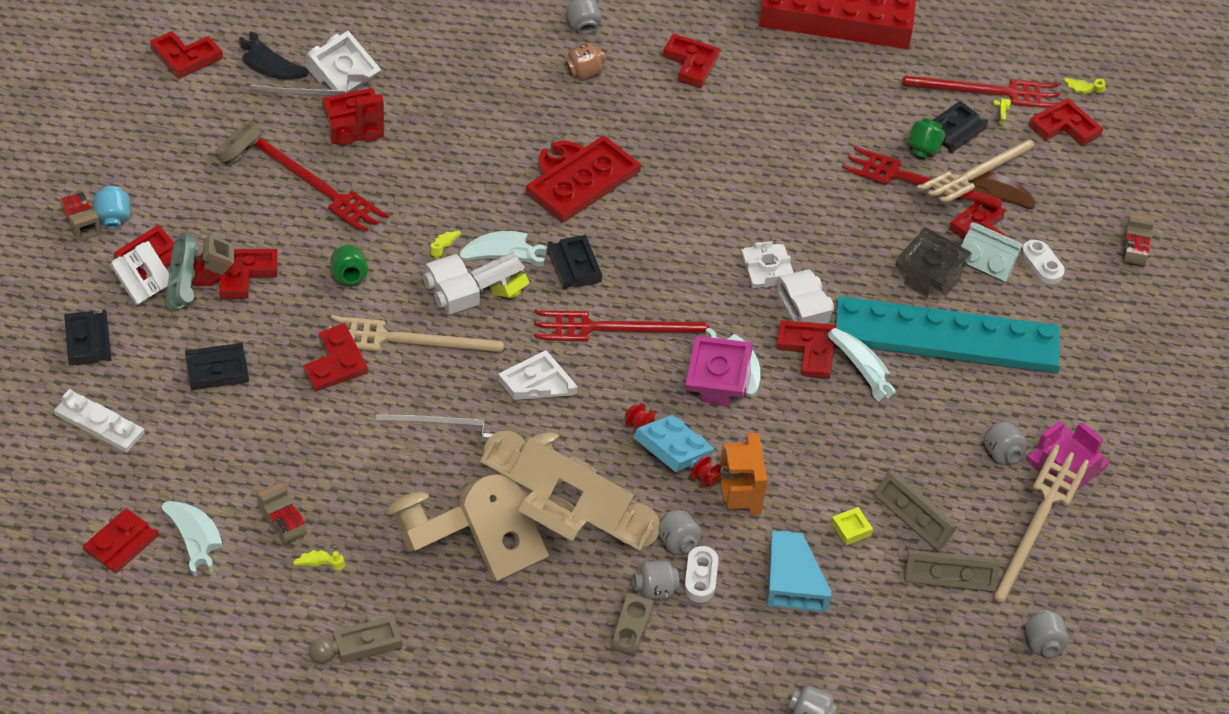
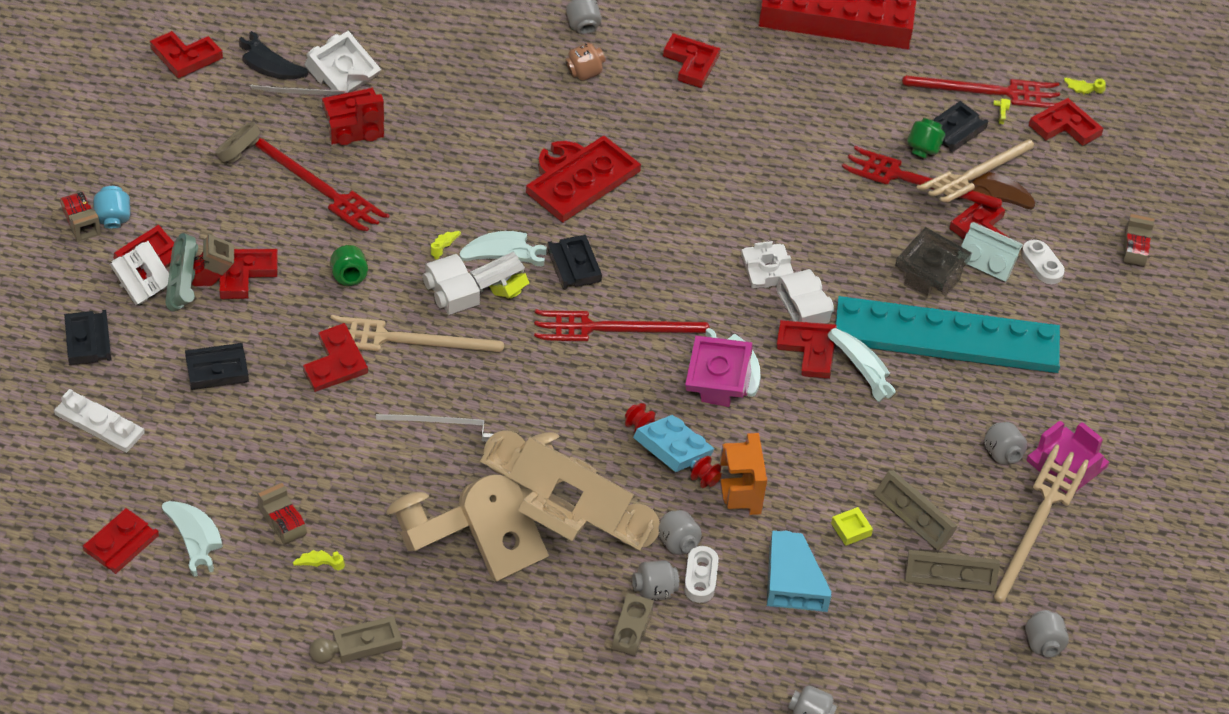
(537, 378): white wing -> none

